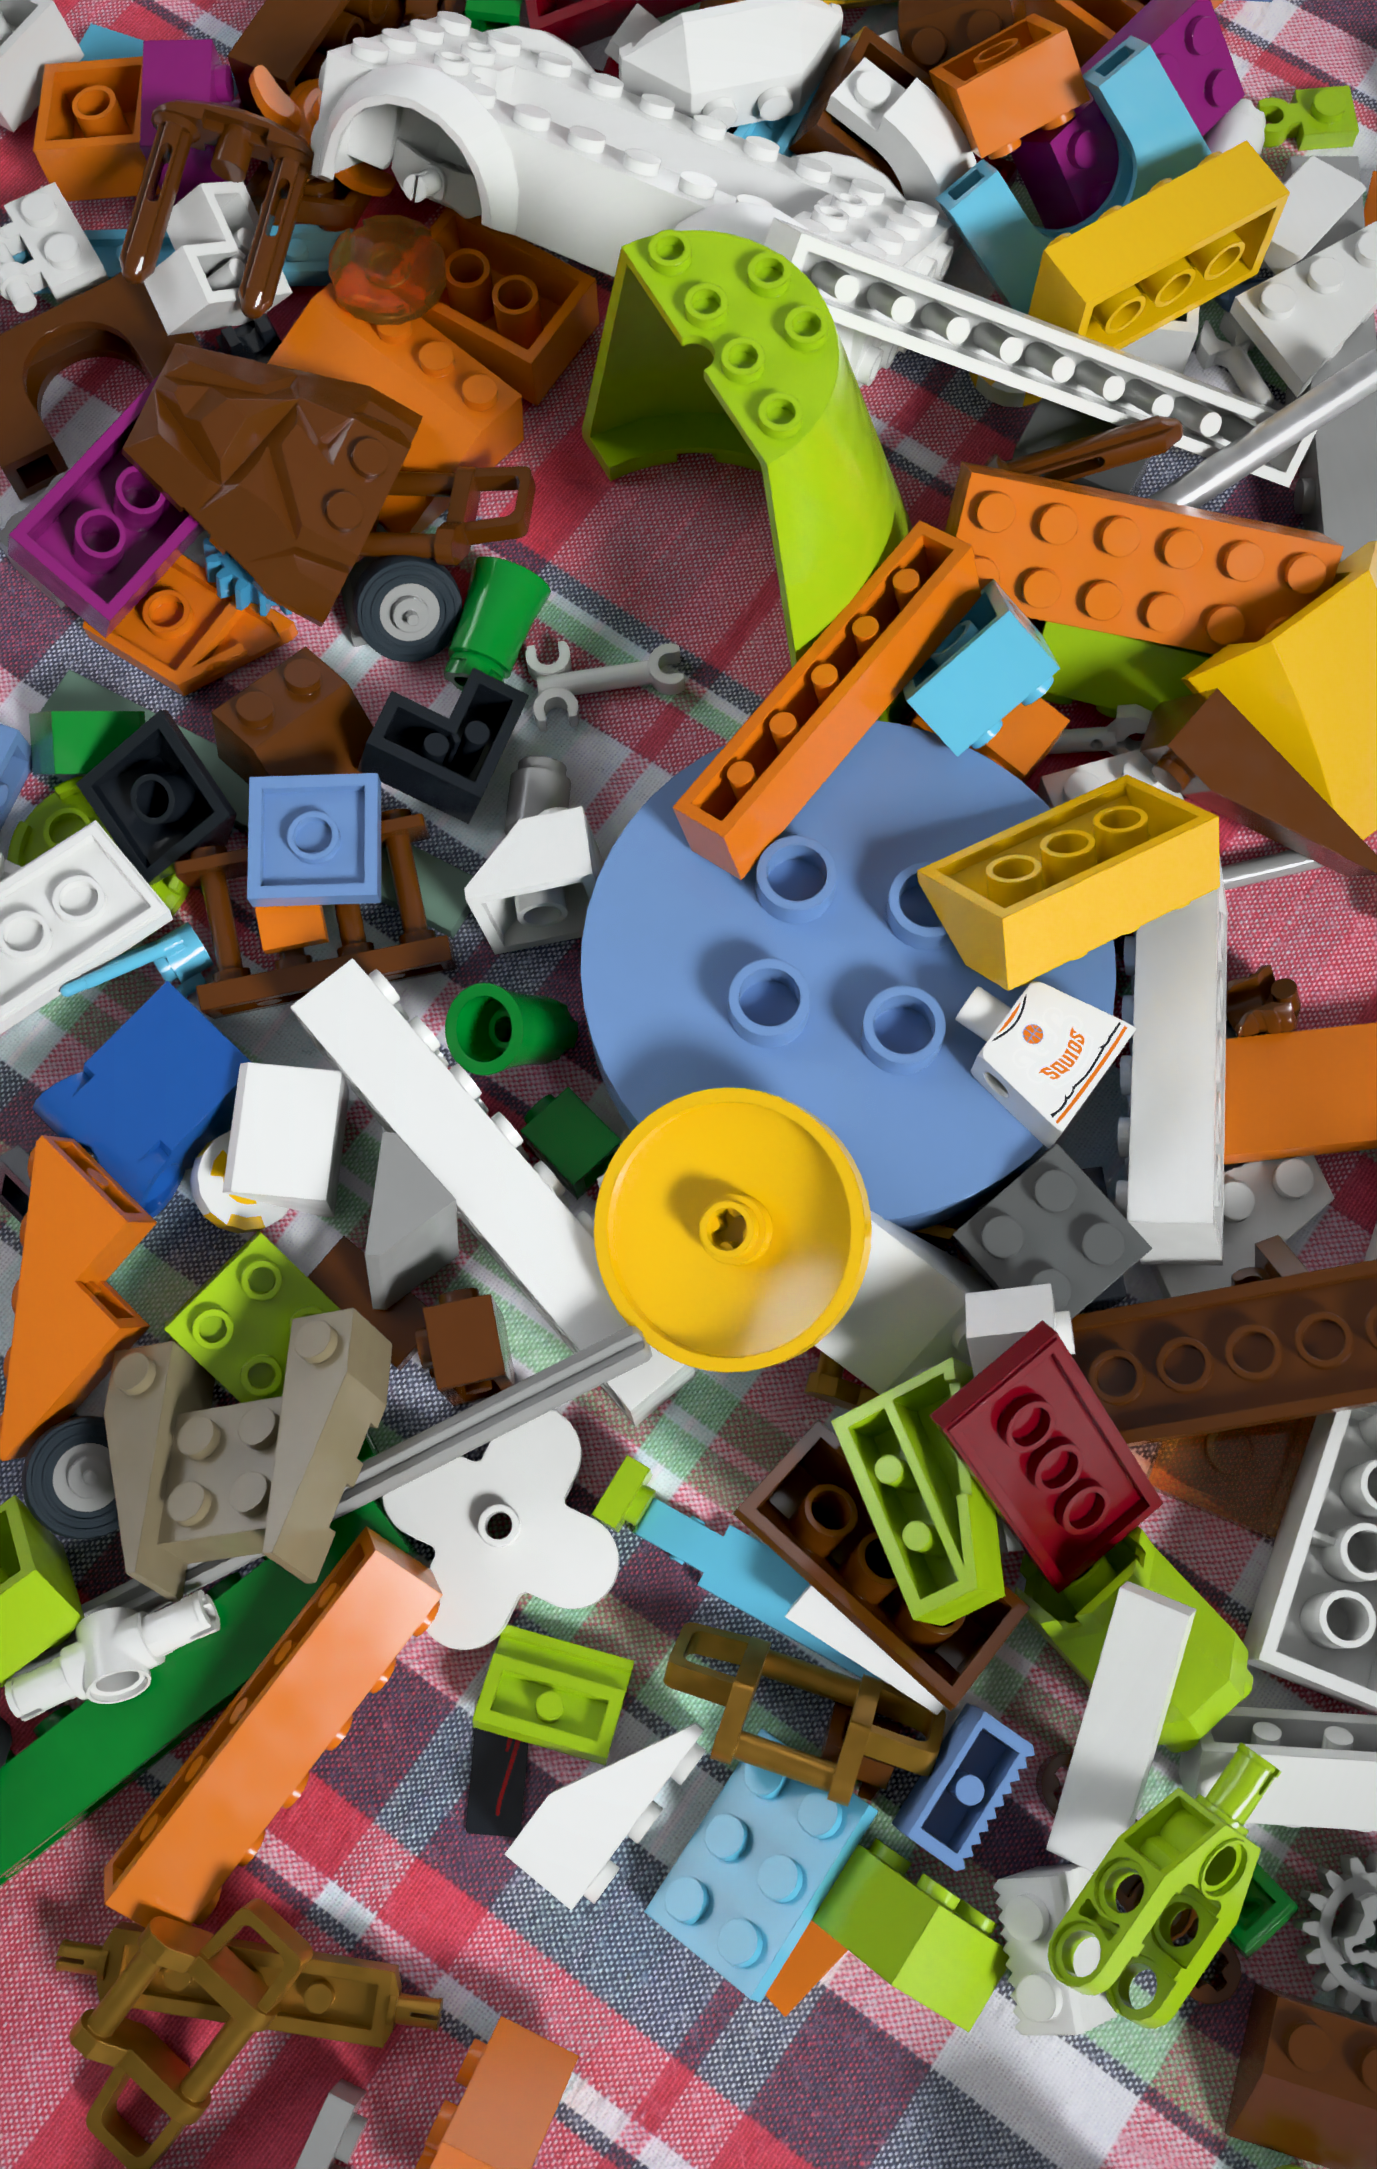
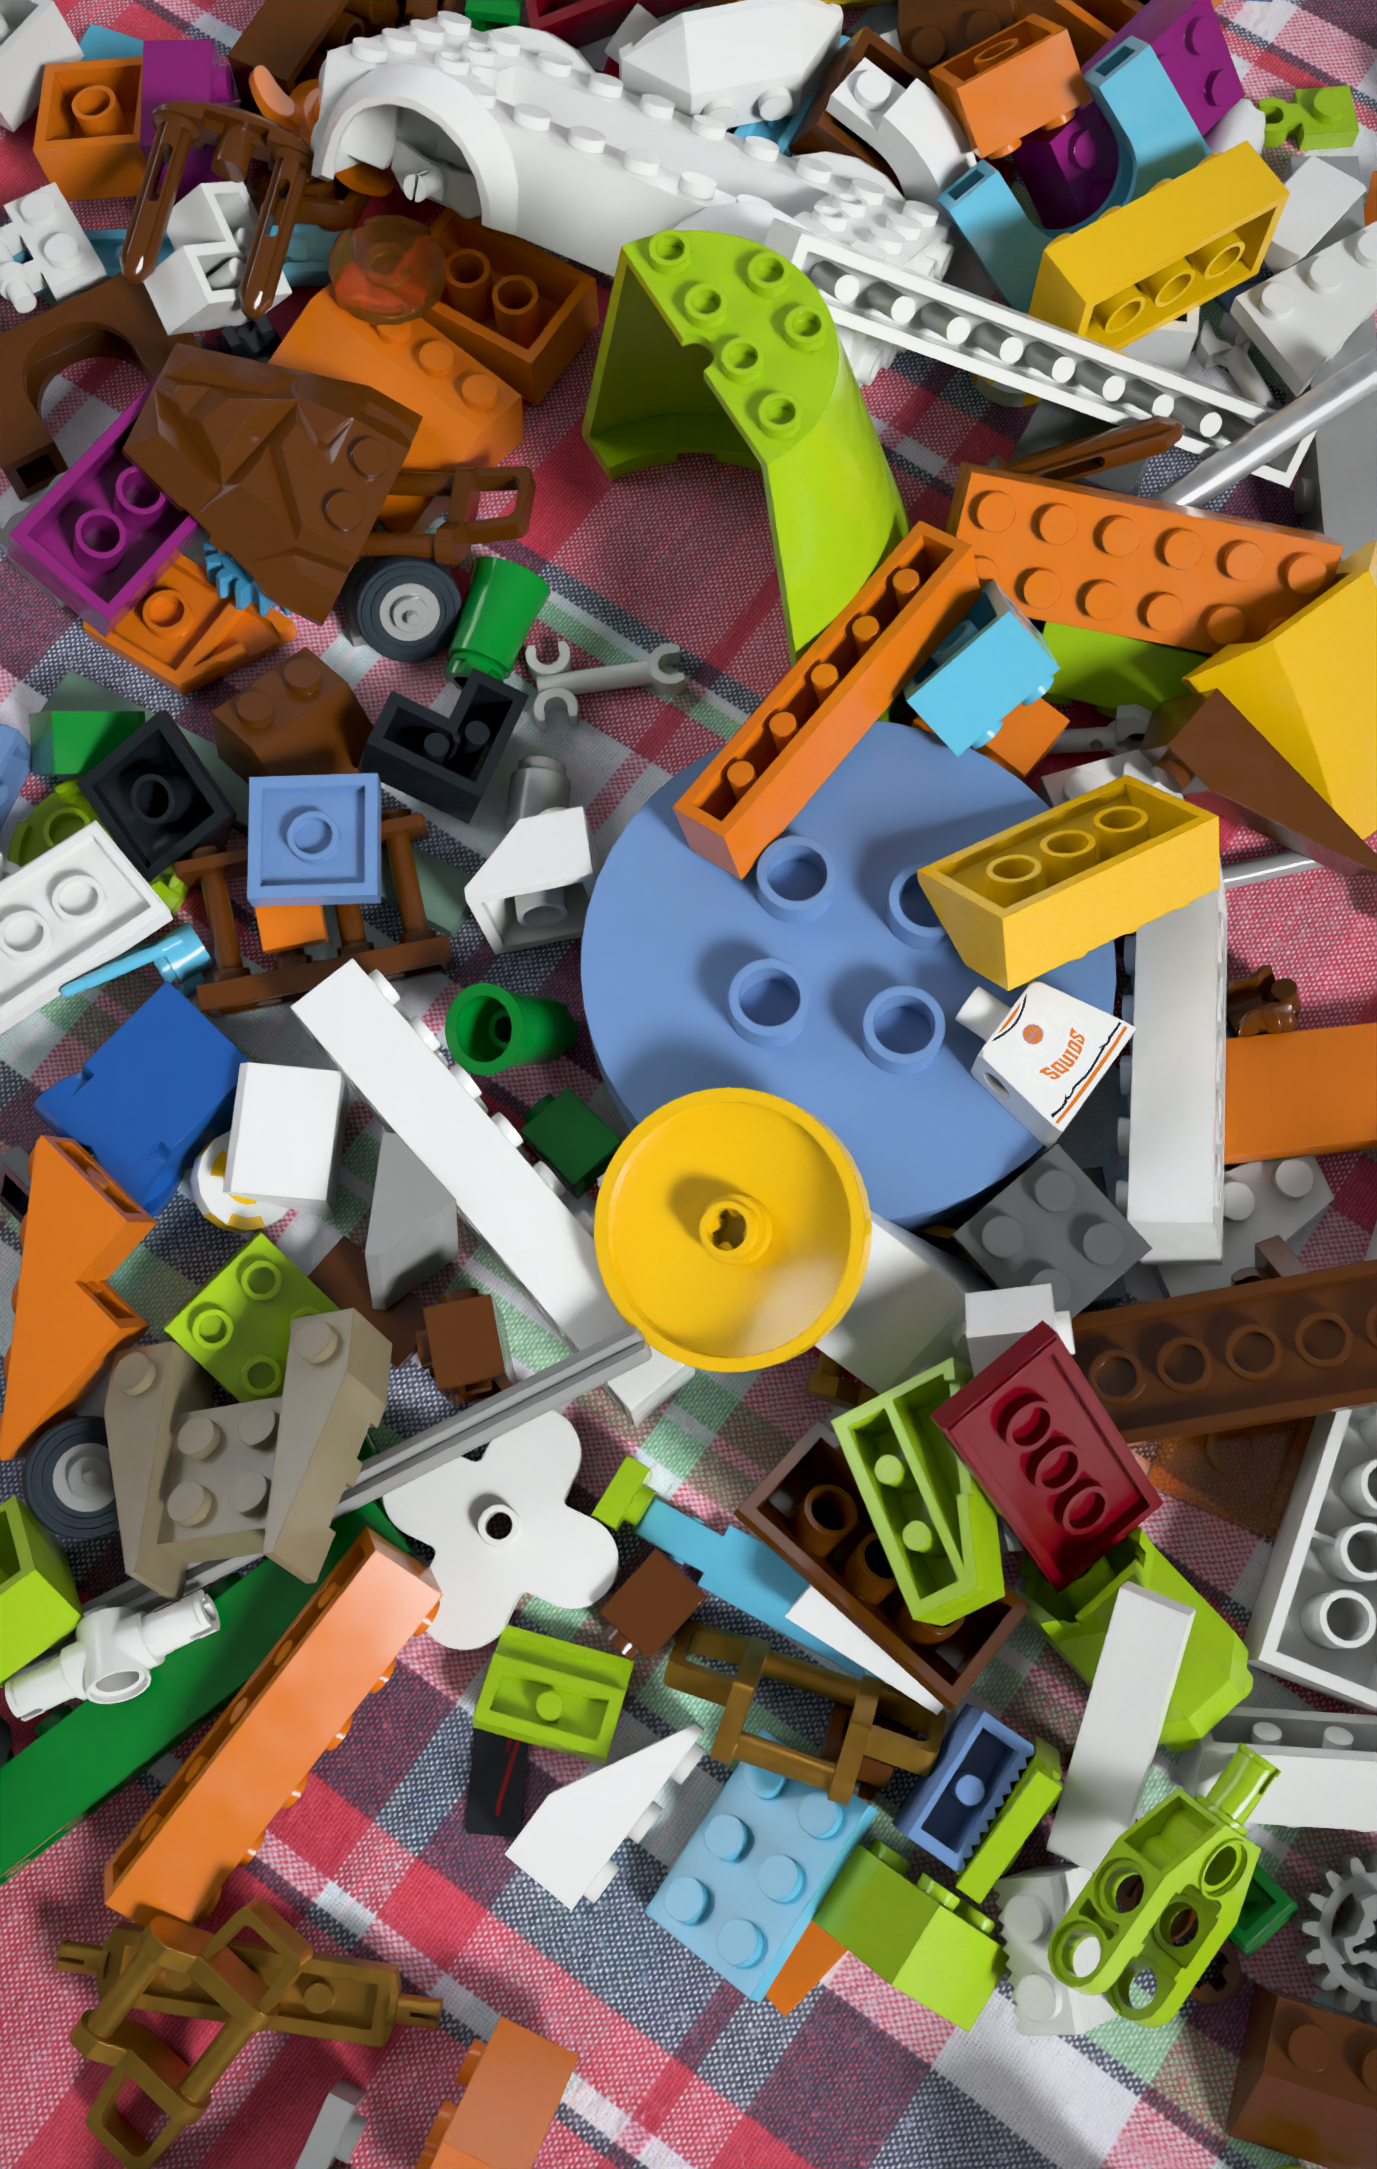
(650, 1608): none -> reddish brown brick
(1023, 1808): none -> lime plate

